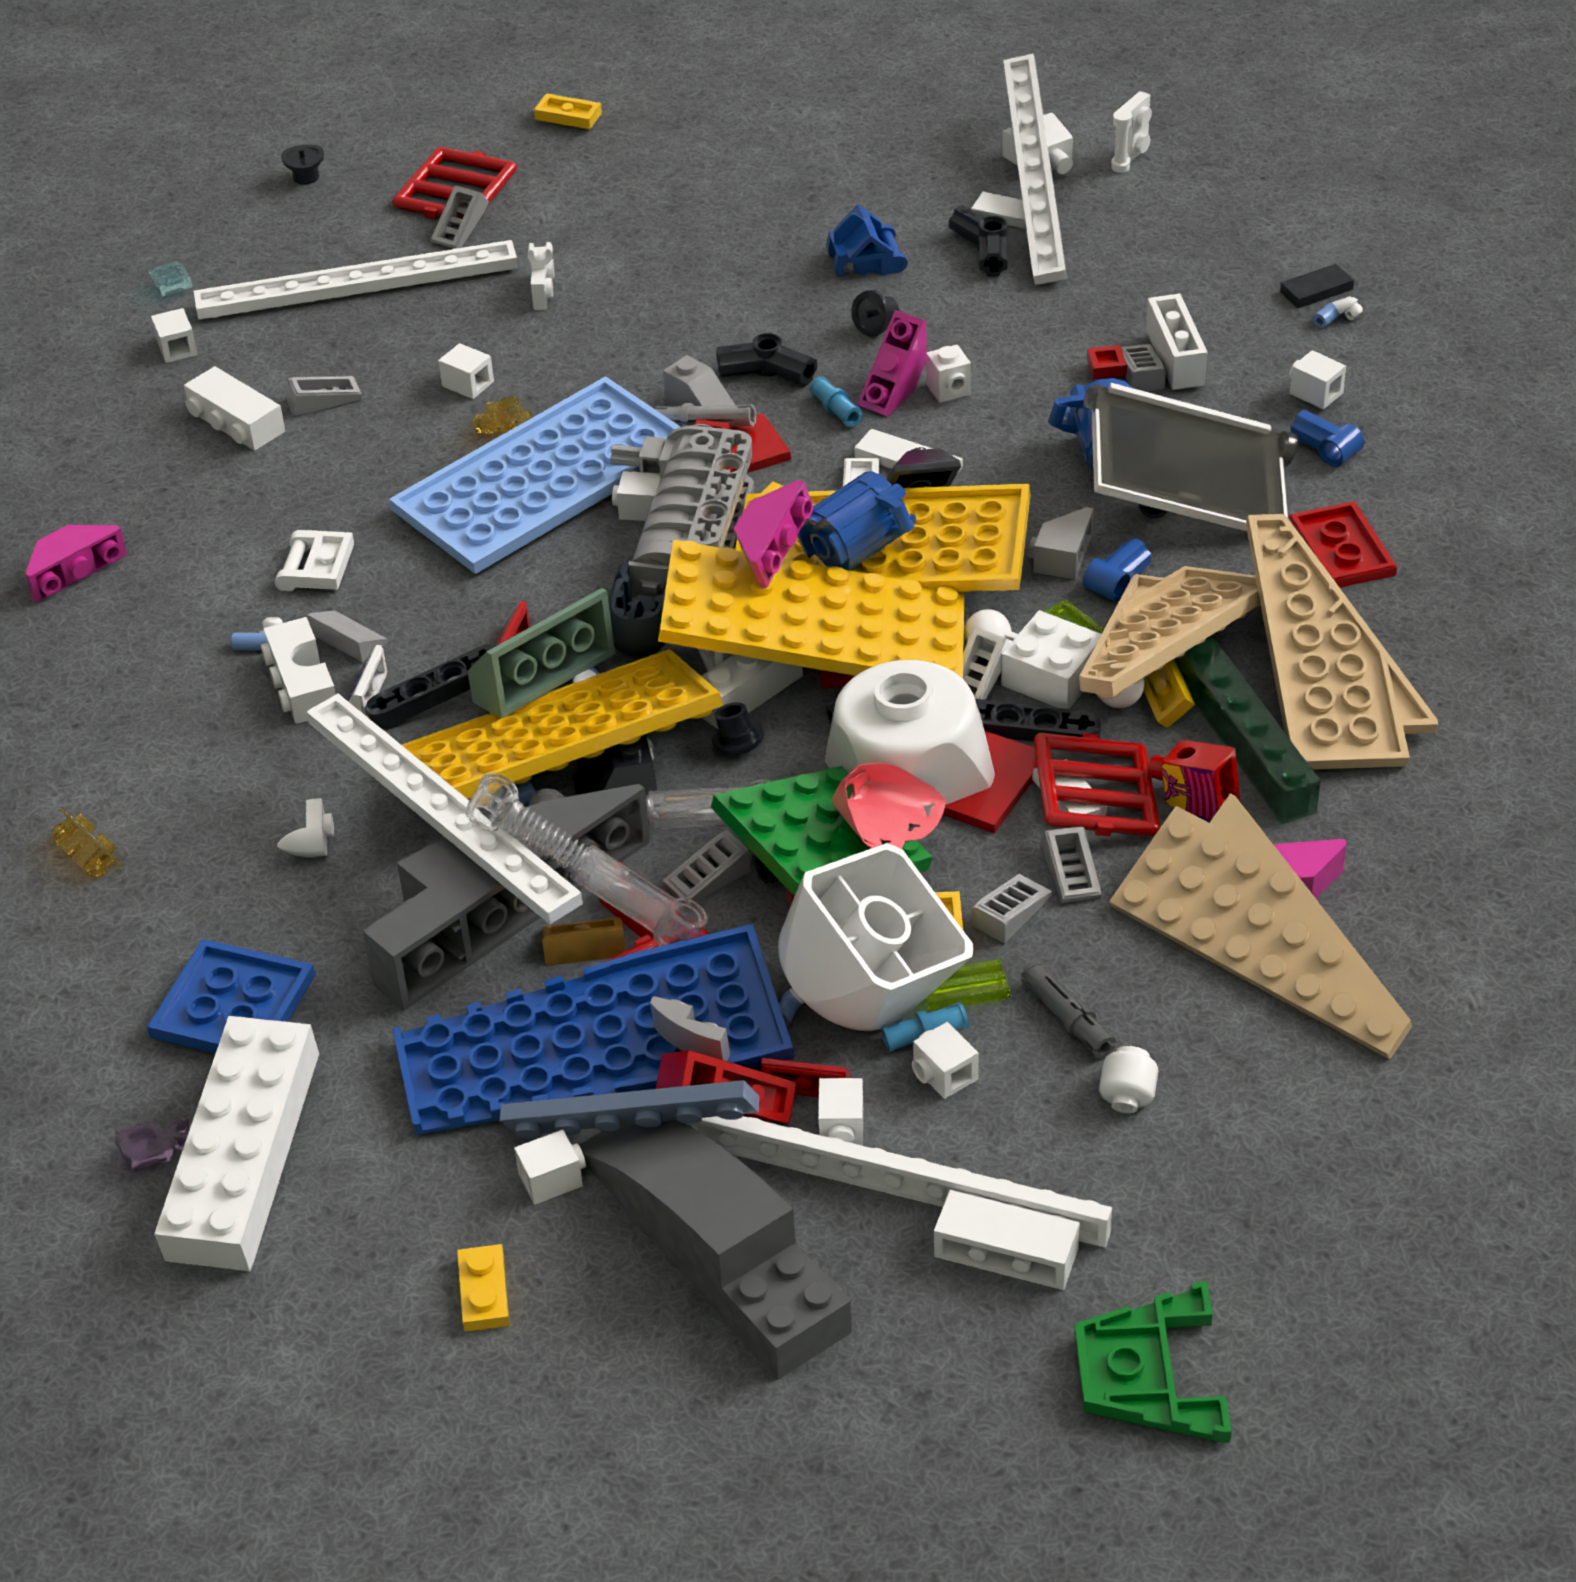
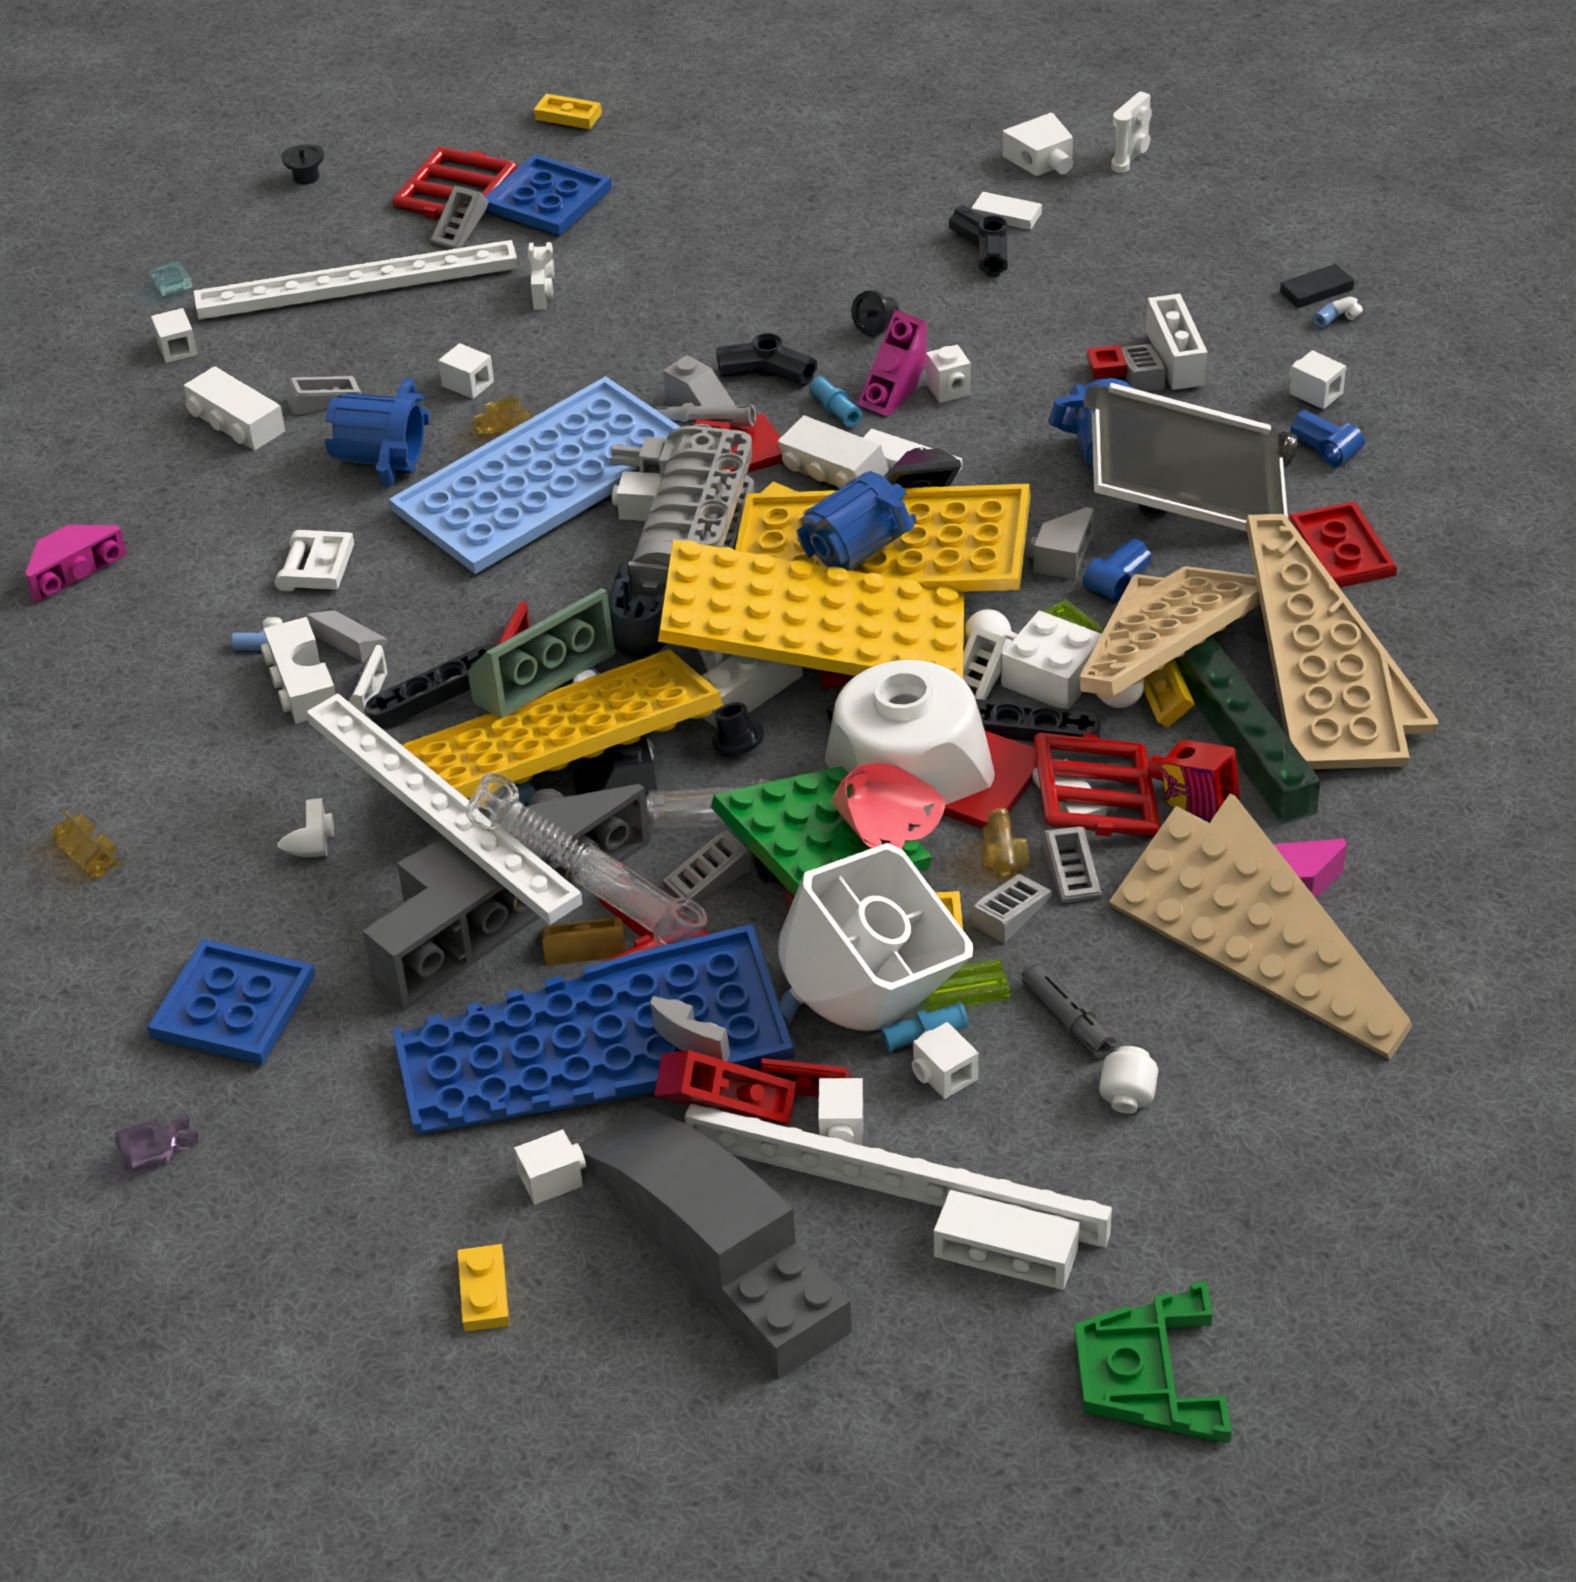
(237, 1144): white brick -> none
(379, 430): none -> blue container
(547, 194): none -> blue plate
(641, 1108): sand blue plate -> none
(771, 527): dark pink slope -> none
(829, 452): none -> white brick
(866, 244): blue piece -> none
(1000, 849): none -> clear yellow plate
(1034, 170): white plate -> none

